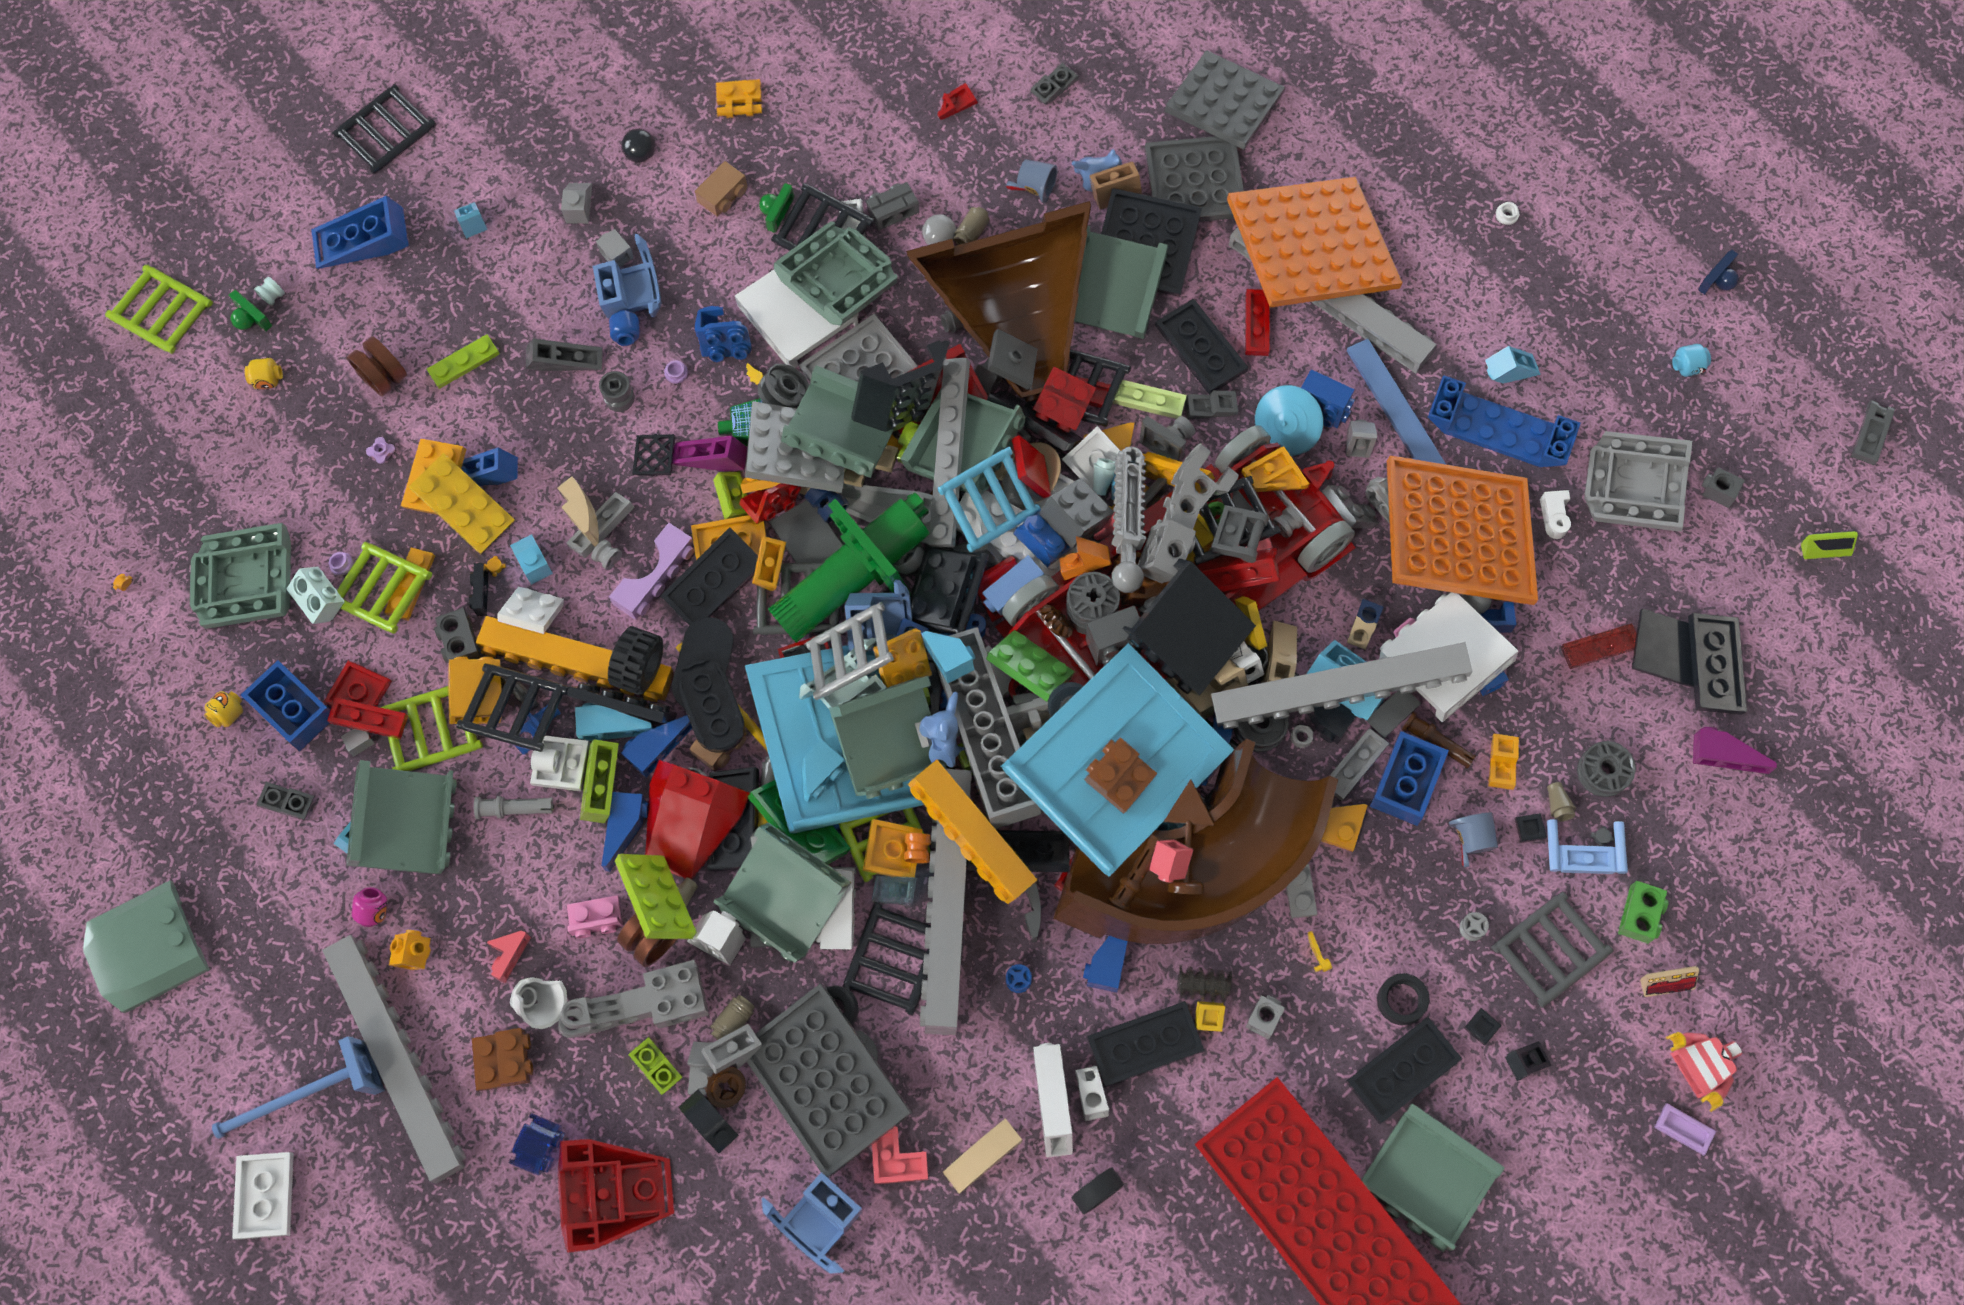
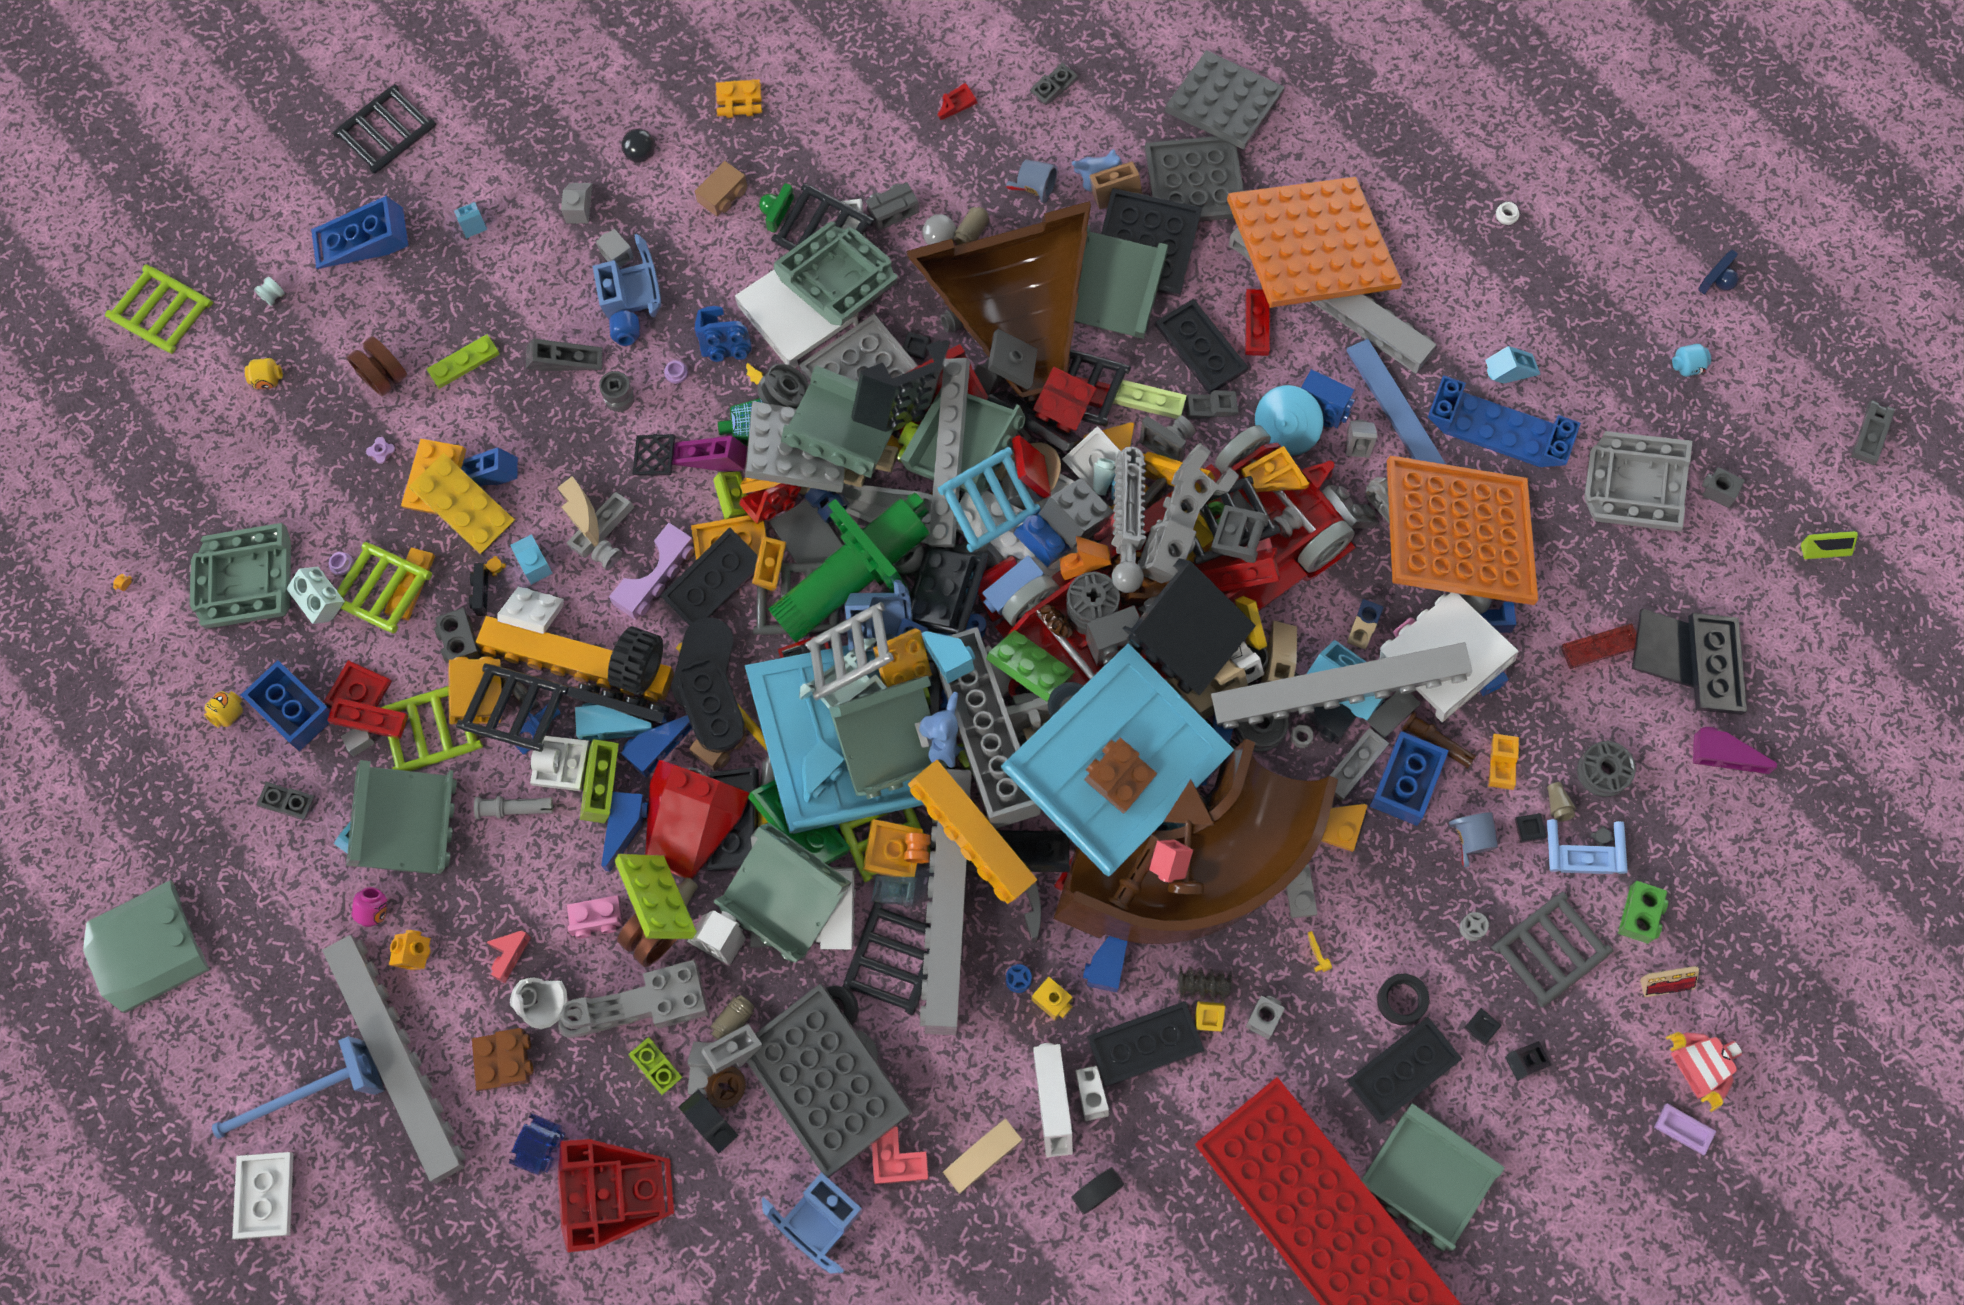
(247, 314): green tile -> none
(916, 345): none -> black tile
(1053, 999): none -> yellow brick
(1554, 513): white leg -> none

